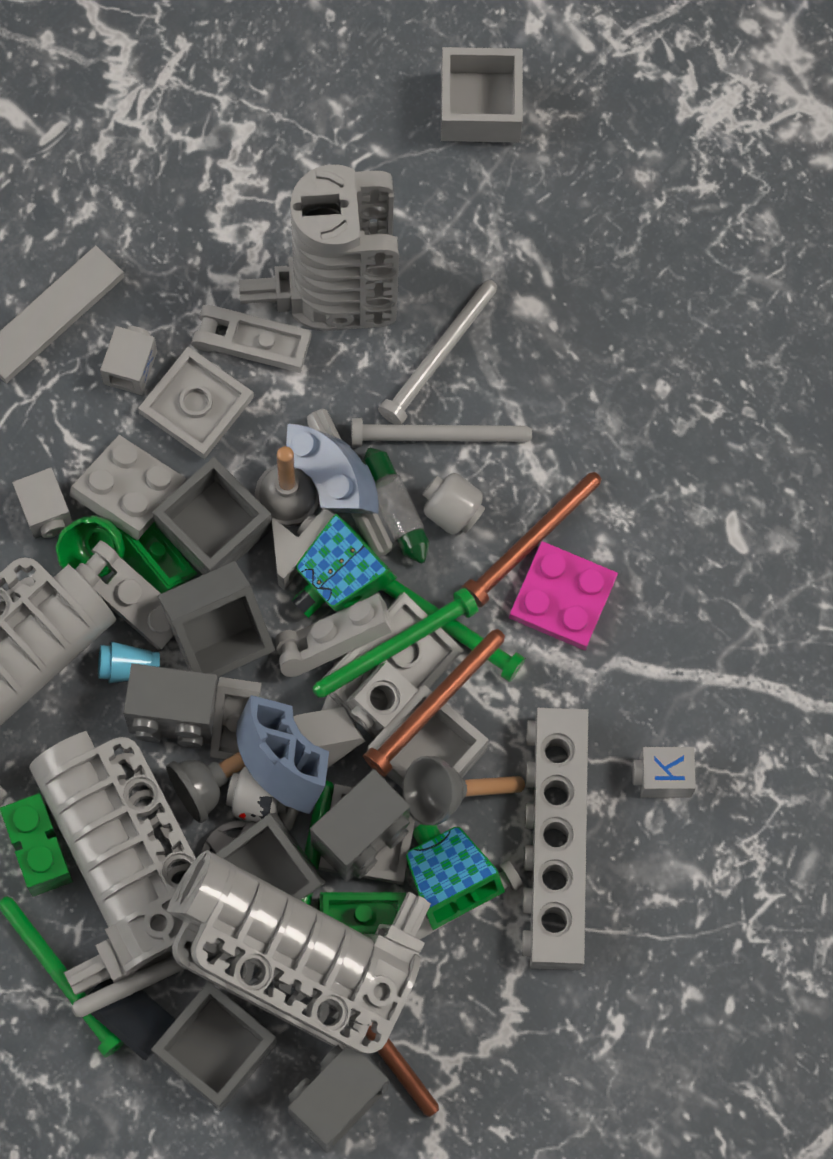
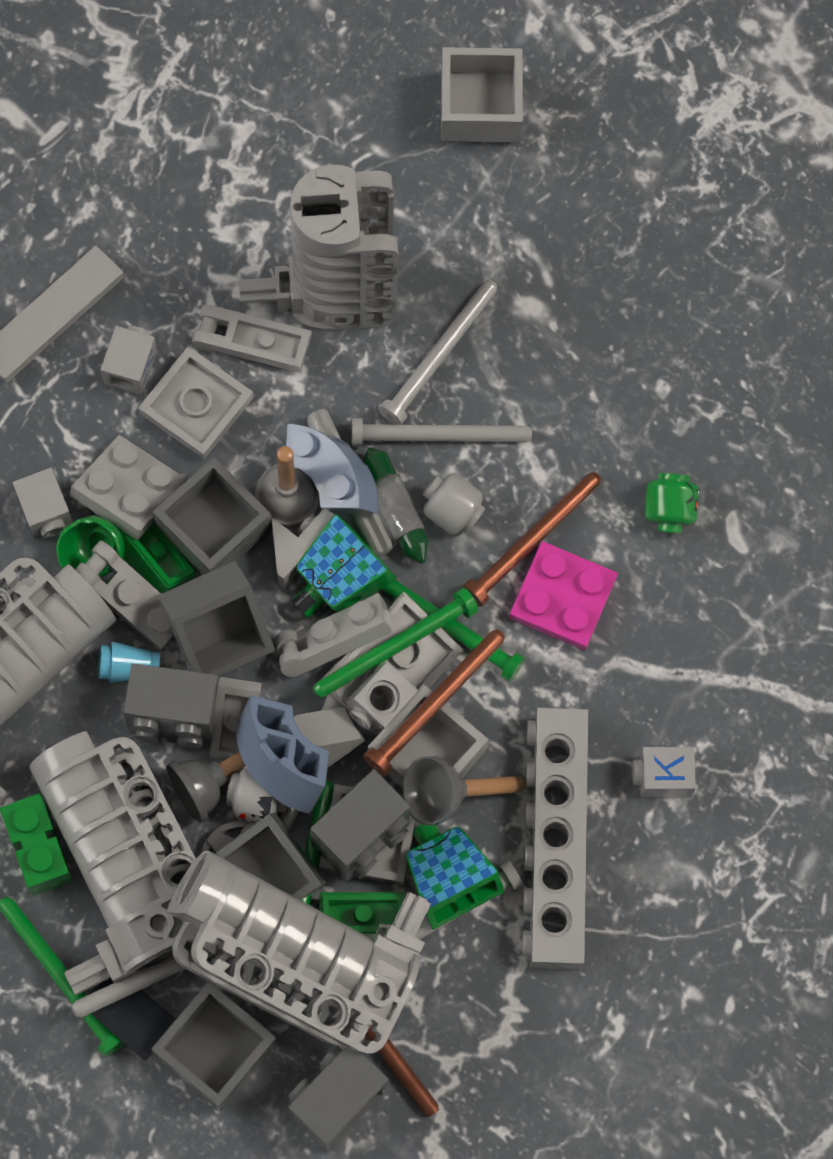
(672, 502): none -> green head

